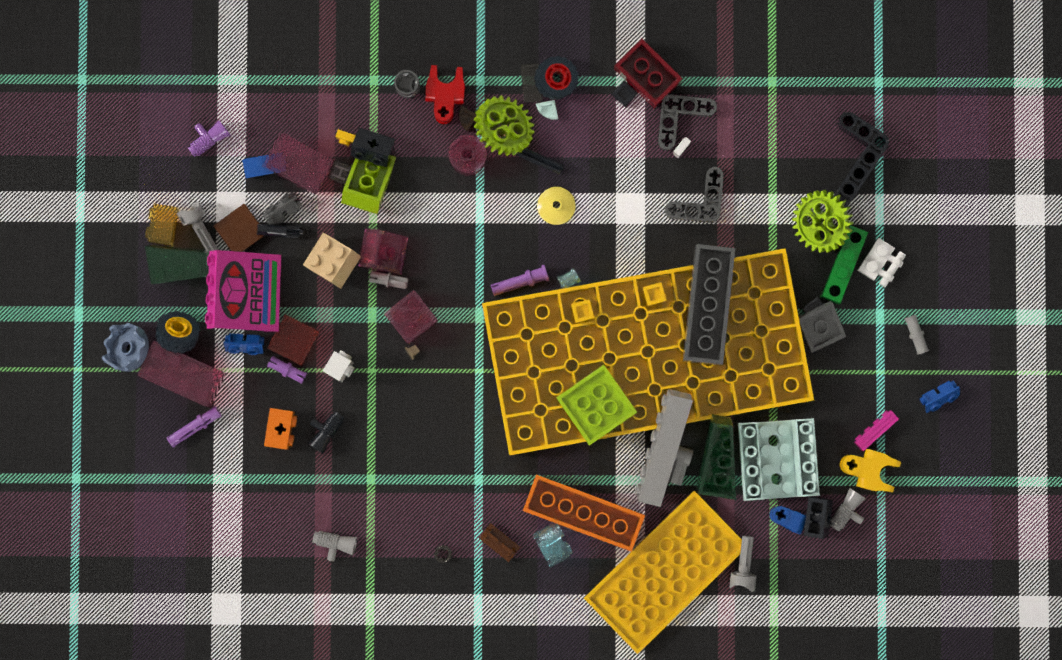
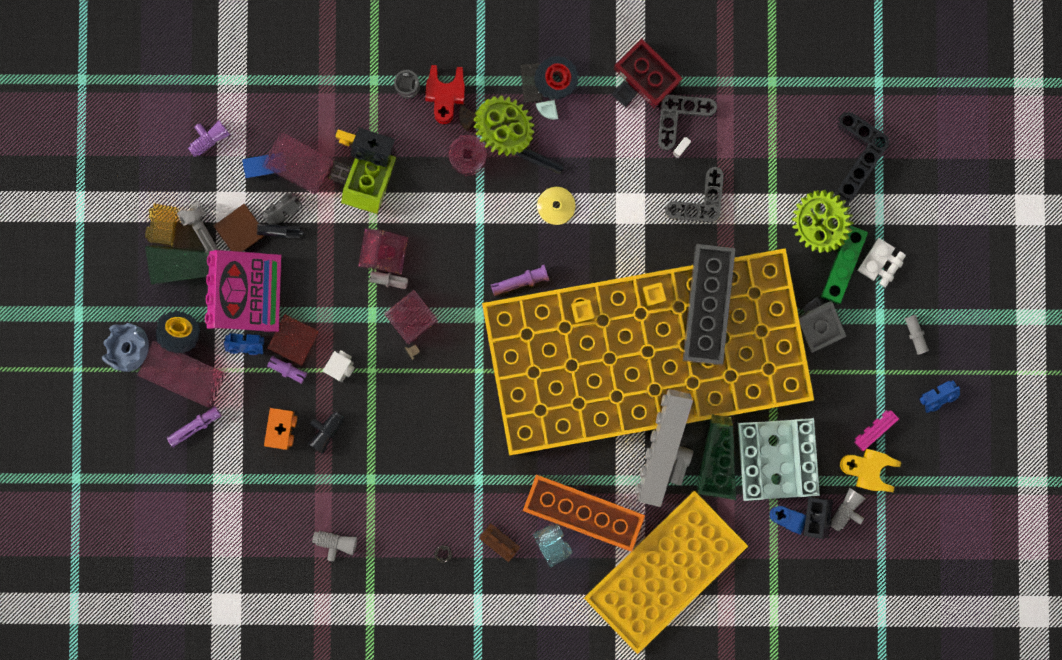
(332, 260): tan brick -> none
(568, 279): clear light blue bush -> none
(596, 405): lime plate -> none
(743, 576): light grey piece -> none

